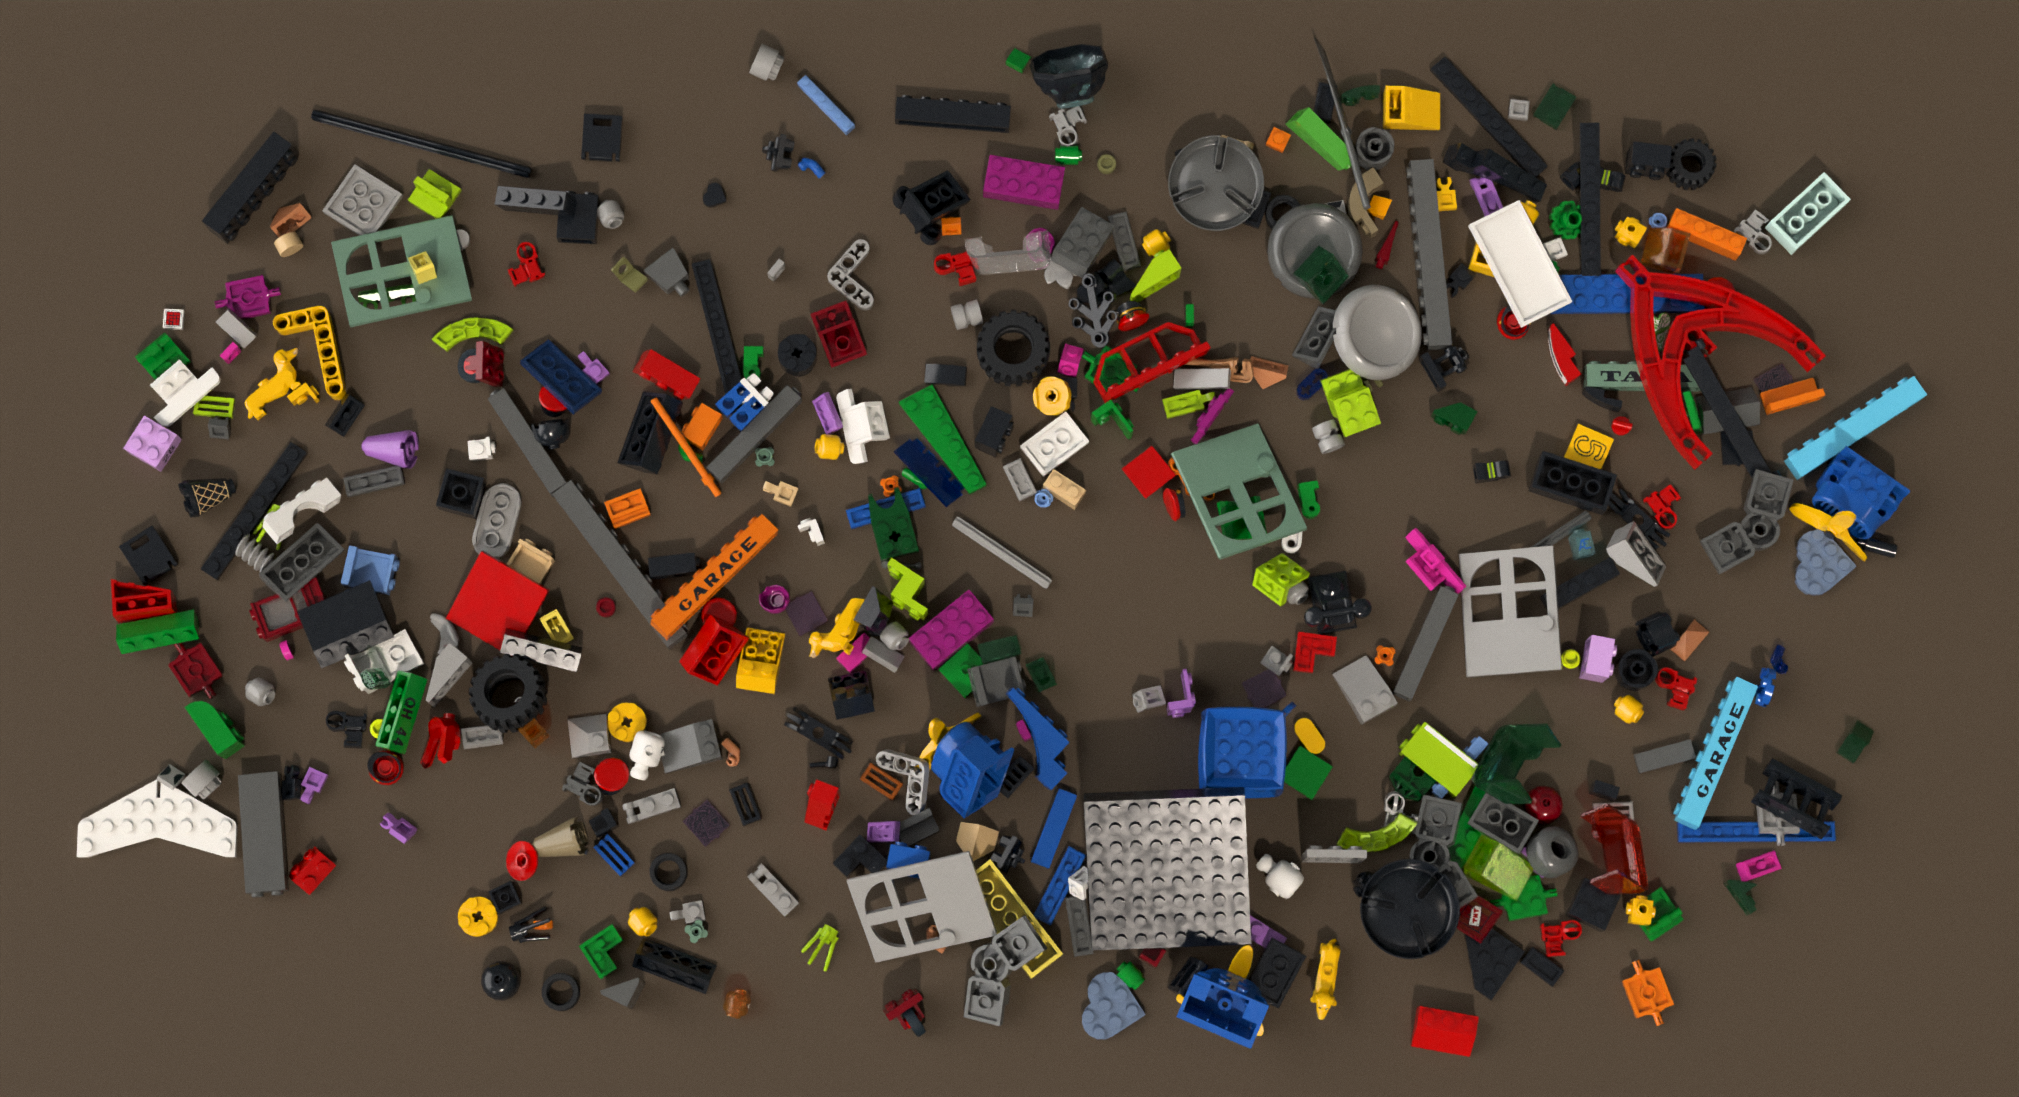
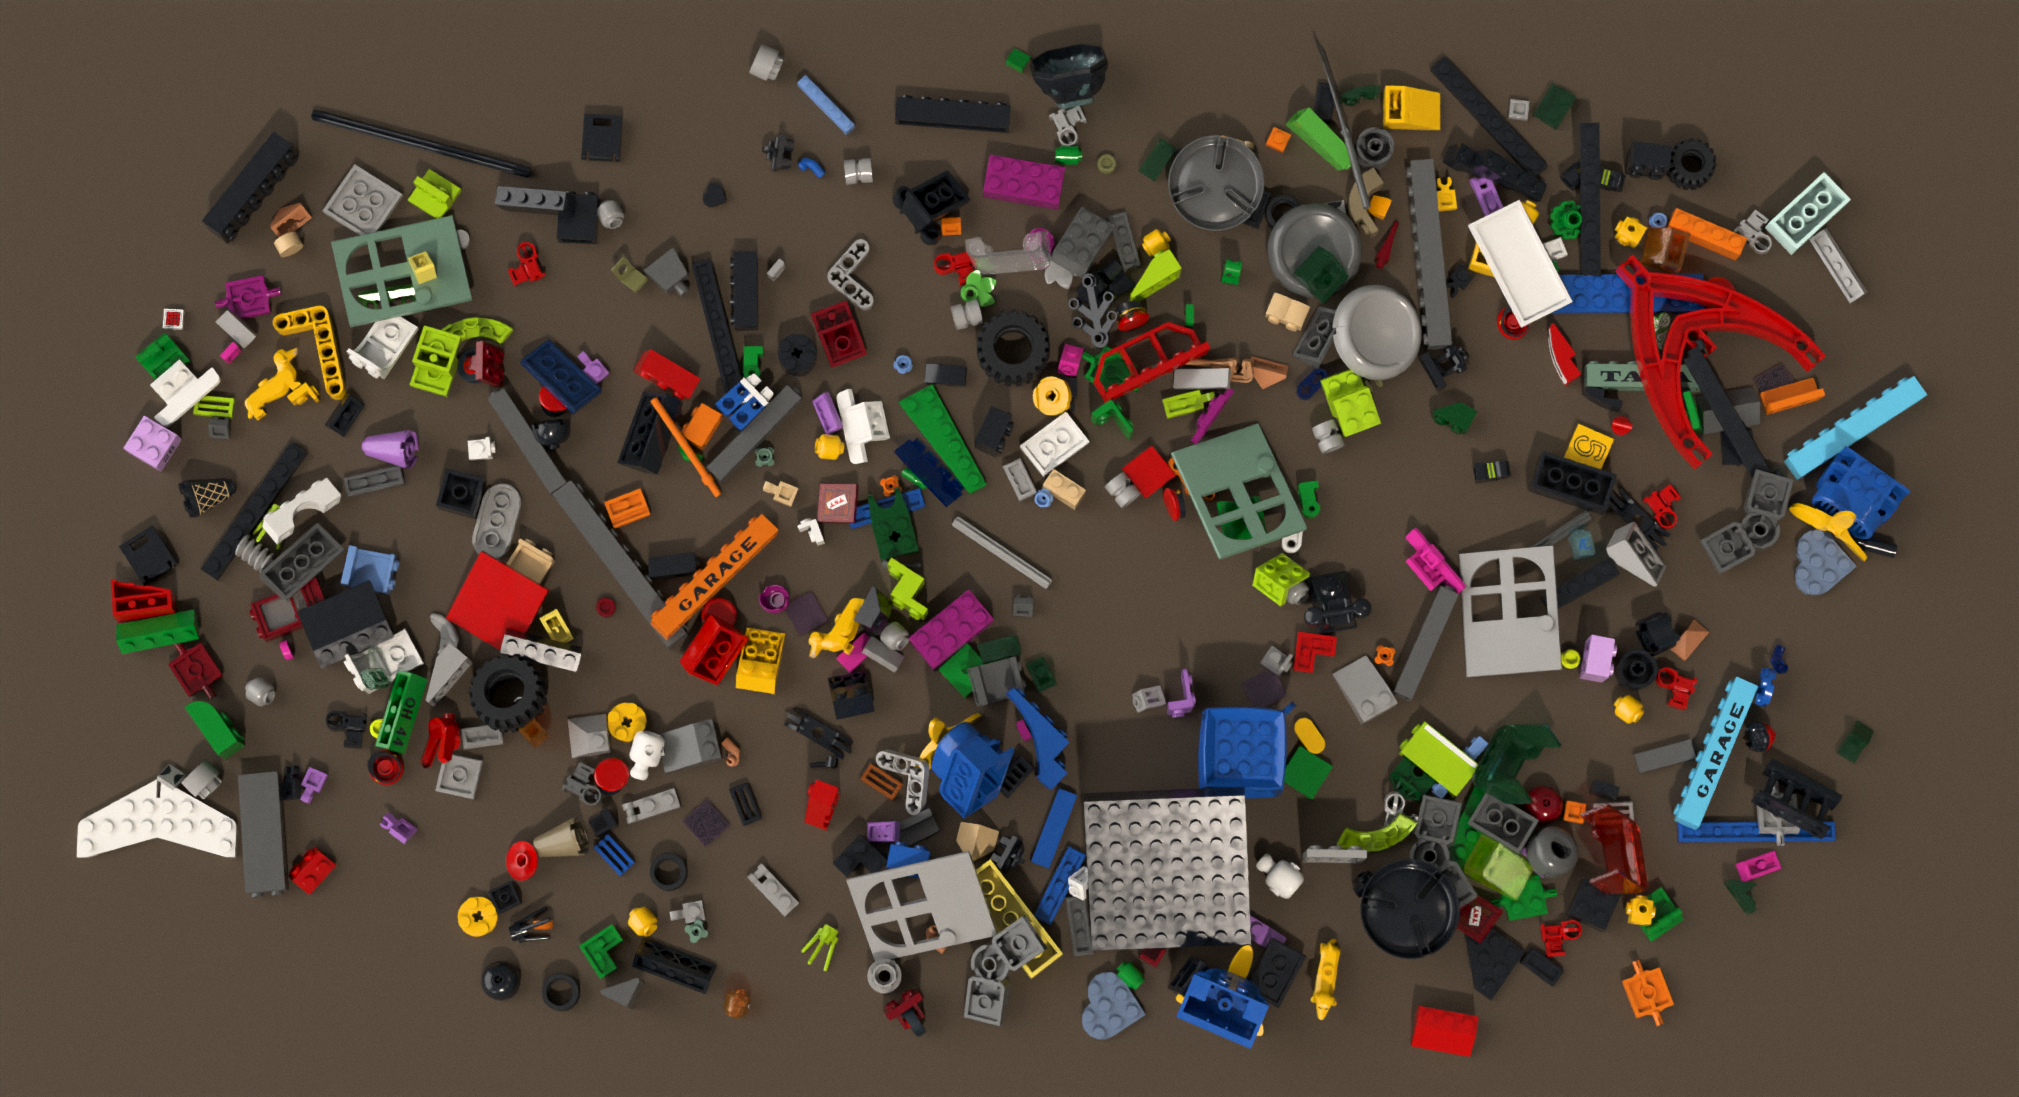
(383, 346): none -> white bracket
(435, 361): none -> lime bracket
(460, 777): none -> light grey tile
(745, 291): none -> black brick
(837, 503): none -> tile
(858, 171): none -> light grey wheel
(895, 976): none -> light grey piece
(903, 359): none -> medium blue plate
(980, 287): none -> bright green plate
(1122, 489): none -> light grey wheel
(1157, 159): none -> clear green slope
(1231, 272): none -> green leg
(1287, 311): none -> tan brick
(1573, 812): none -> orange plate
(1761, 736): none -> black piece
(1838, 265): none -> light grey plate

